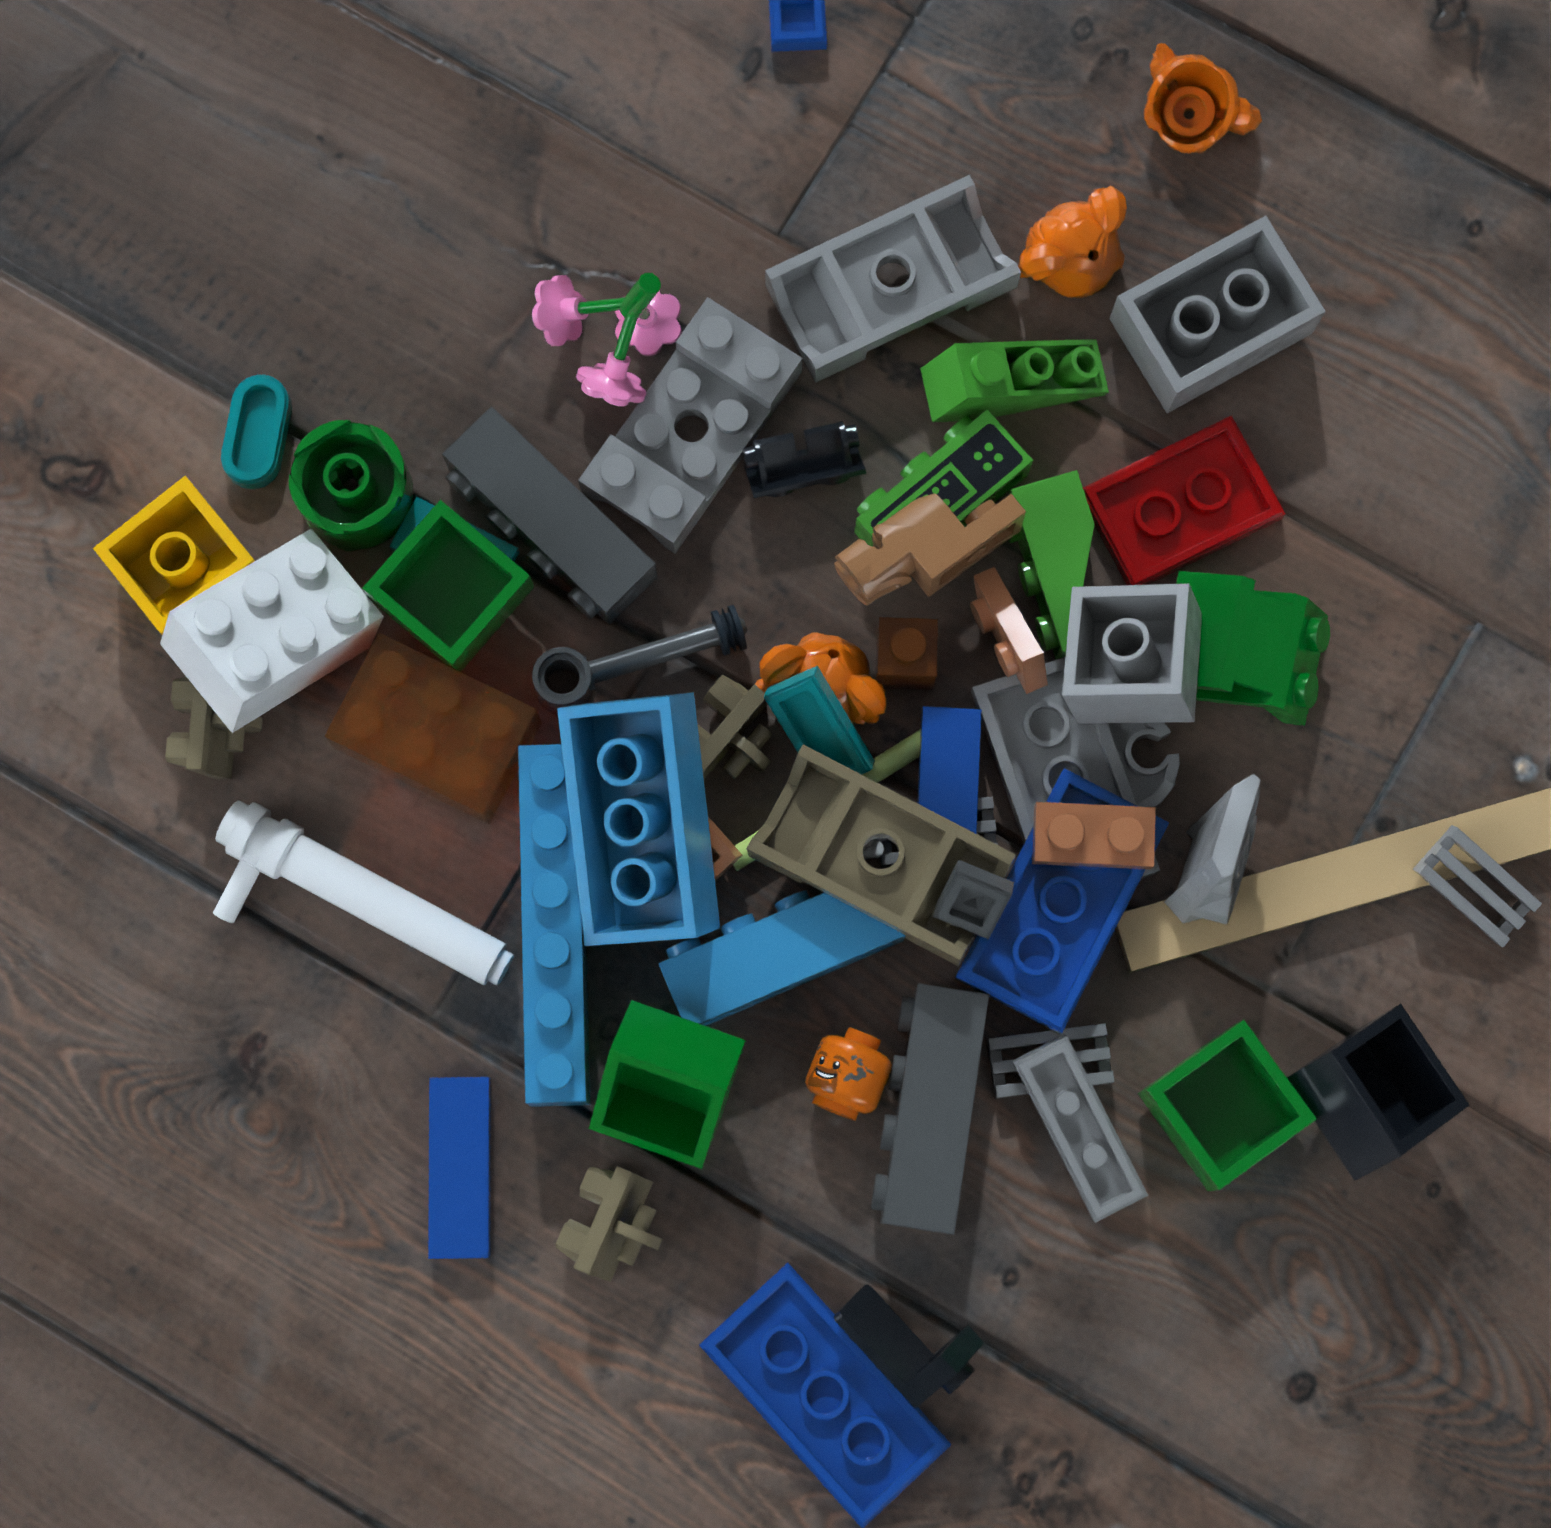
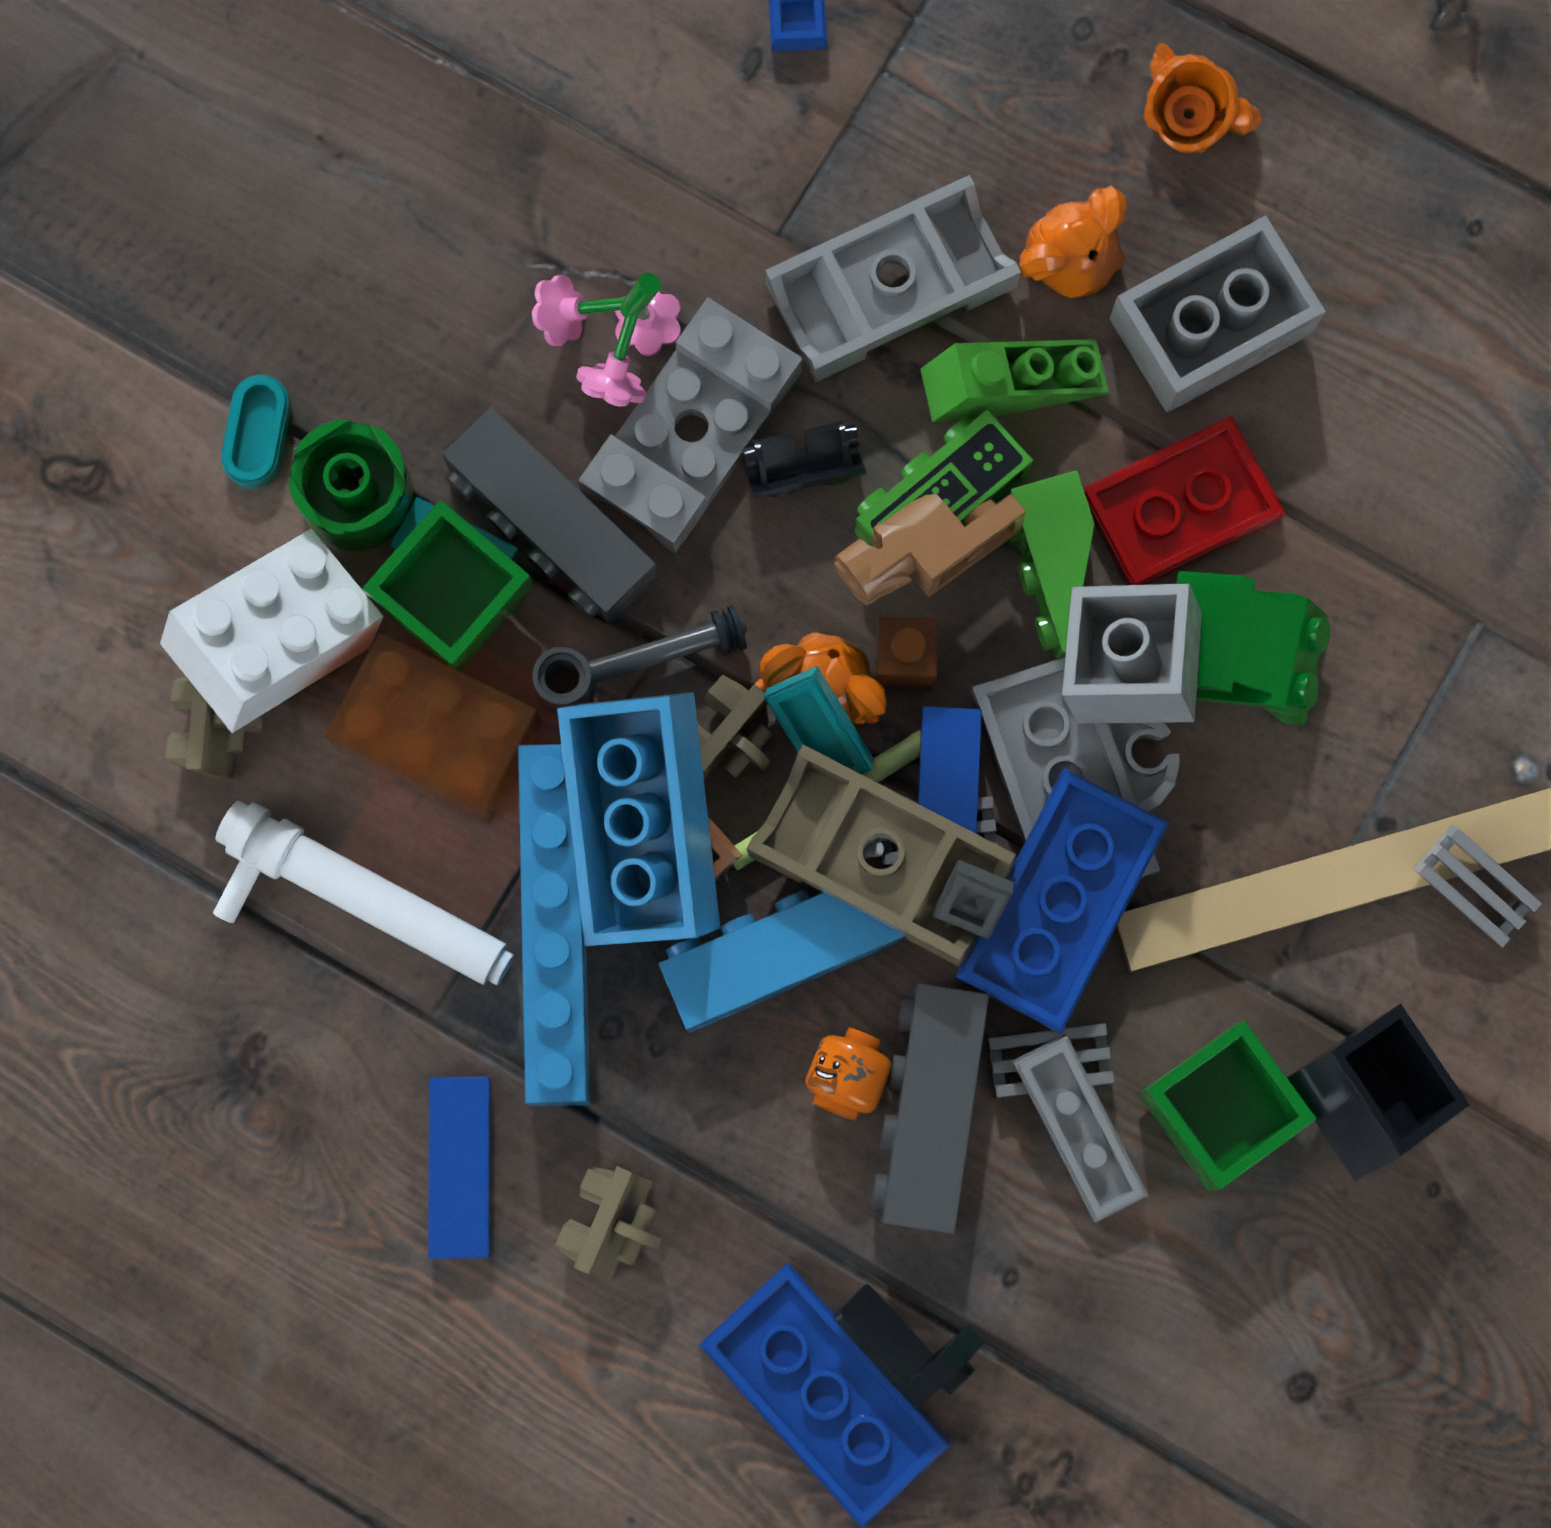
(172, 551): yellow slope -> none
(666, 1084): green piece -> none
(1016, 646): nougat plate -> none
(1094, 835): nougat plate -> none
(1218, 856): light grey slope -> none

